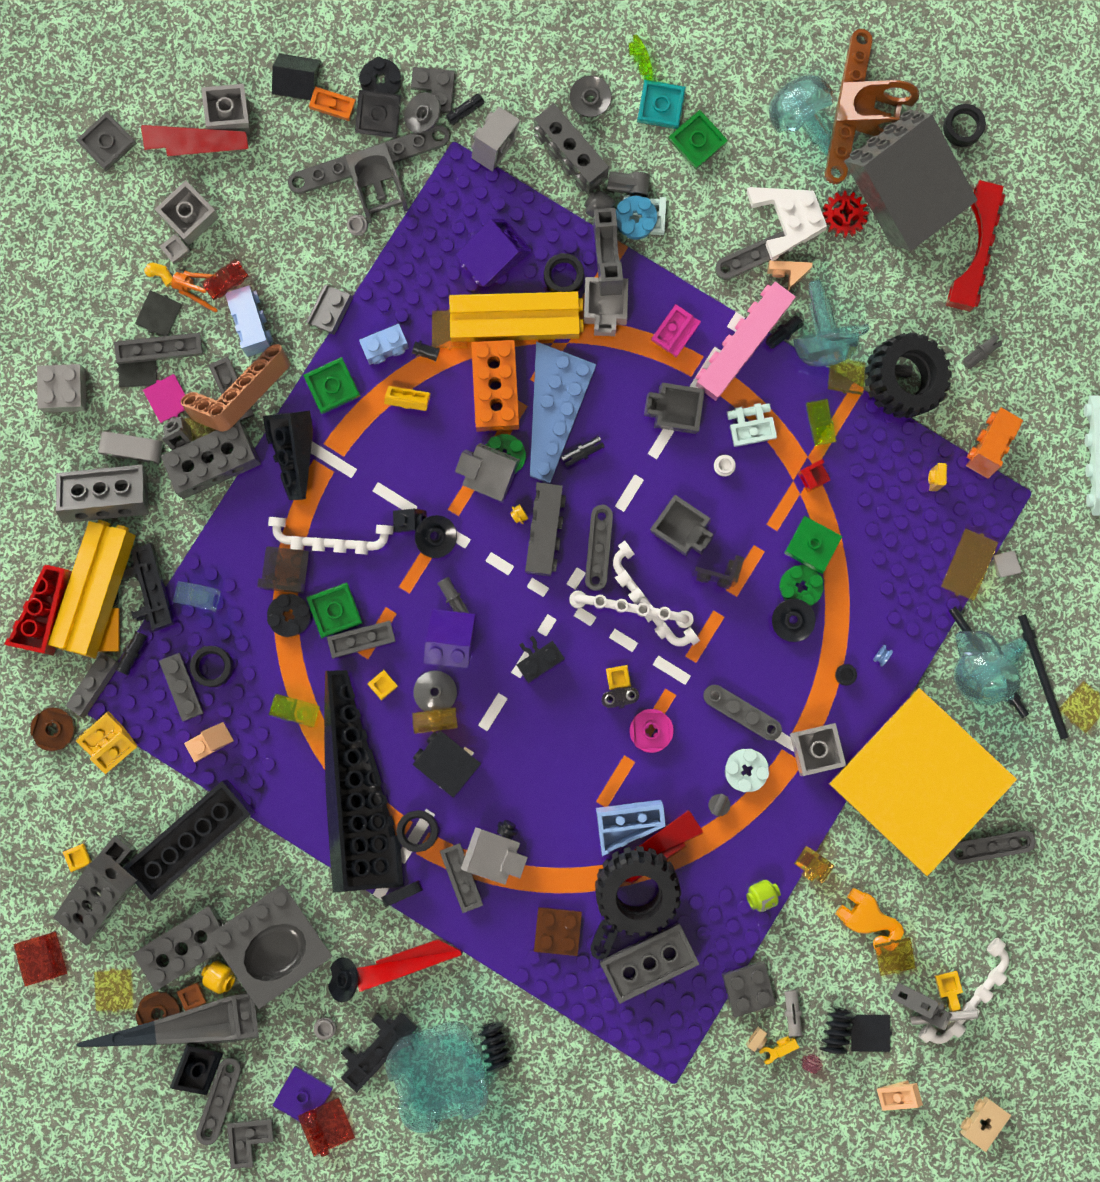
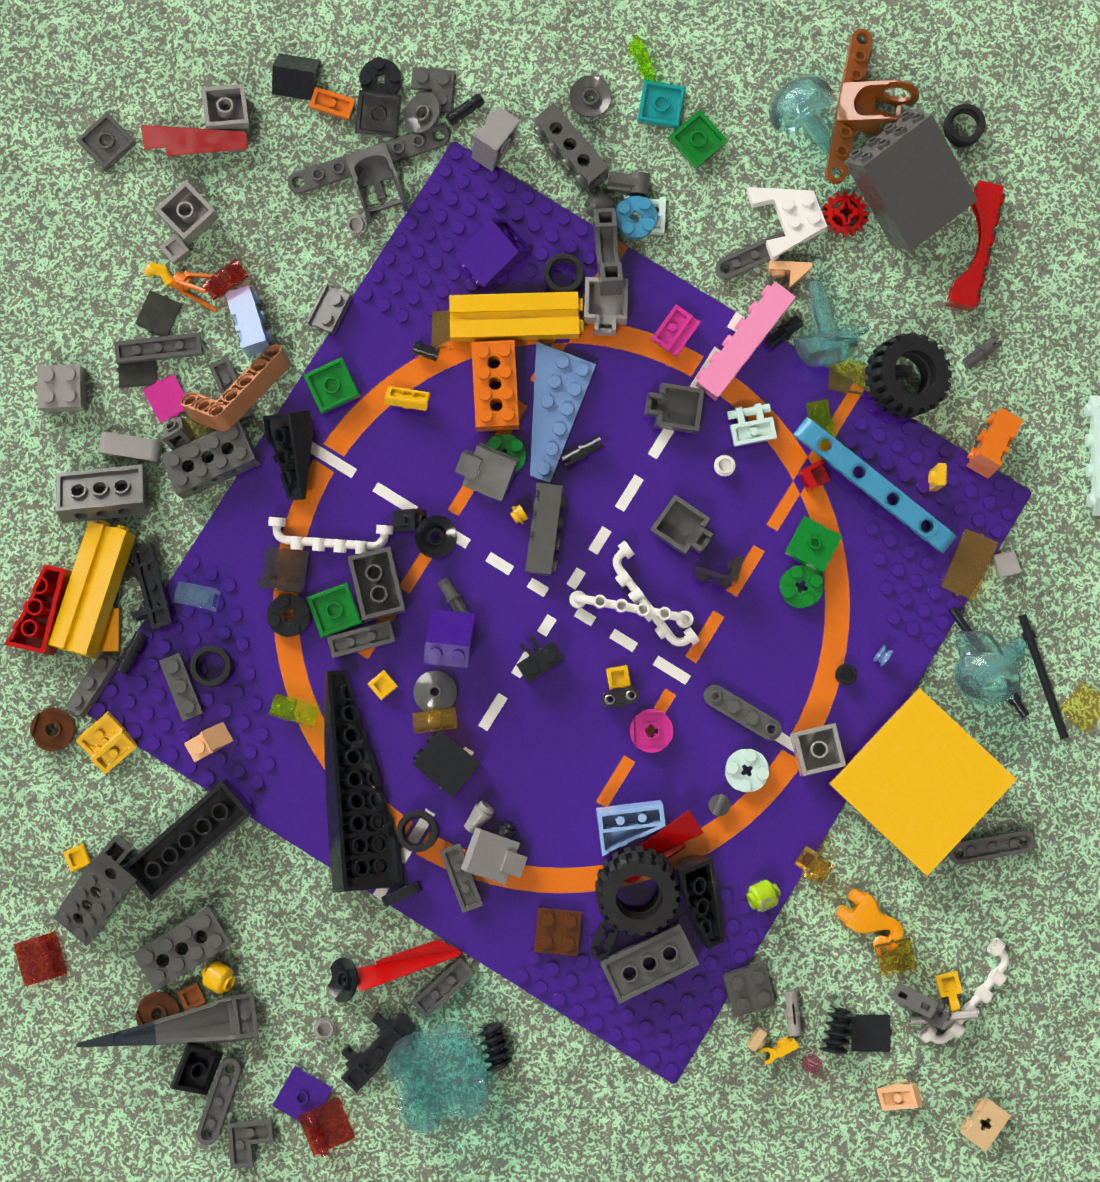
(113, 990): clear yellow piece -> none
(270, 946): dark grey piece -> none
(377, 584): none -> dark grey brick
(384, 344): light blue brick -> none
(443, 987): none -> dark grey plate
(479, 816): none -> light grey cone
(598, 547): dark grey plate -> none
(701, 897): none -> black wedge
(793, 631): black dish -> none
(875, 485): none -> dark azure beam

